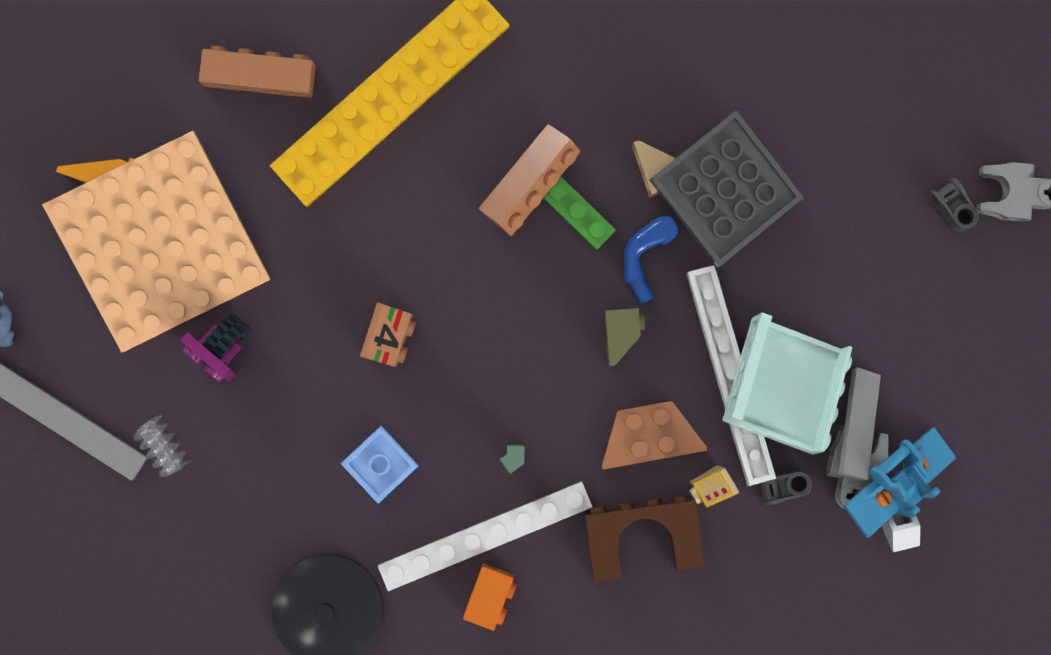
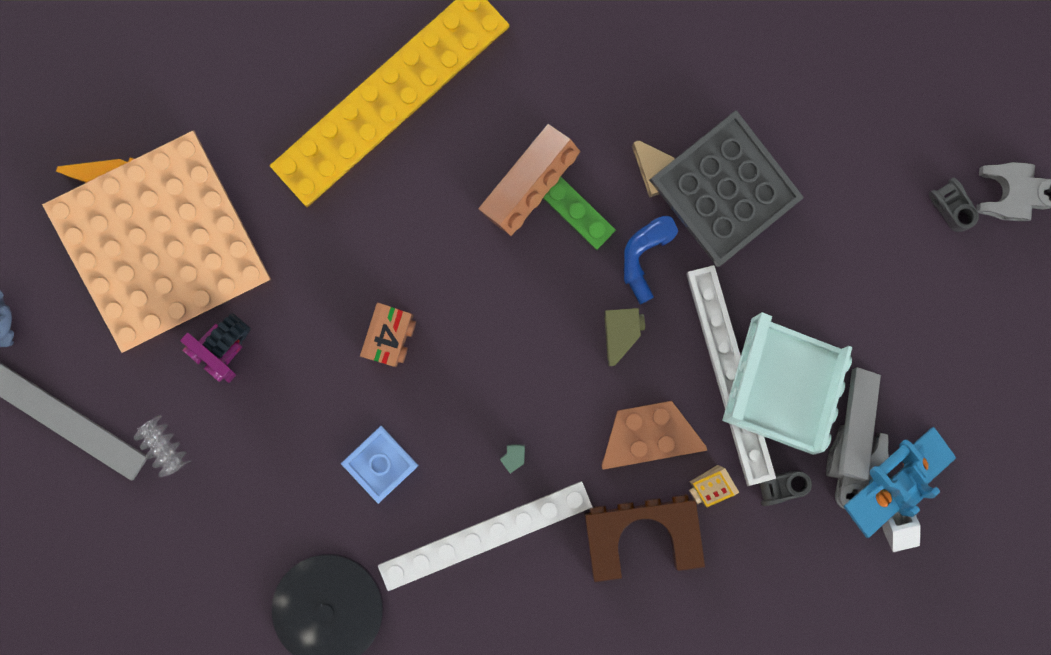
(257, 72): nougat brick -> none
(489, 596): orange brick -> none

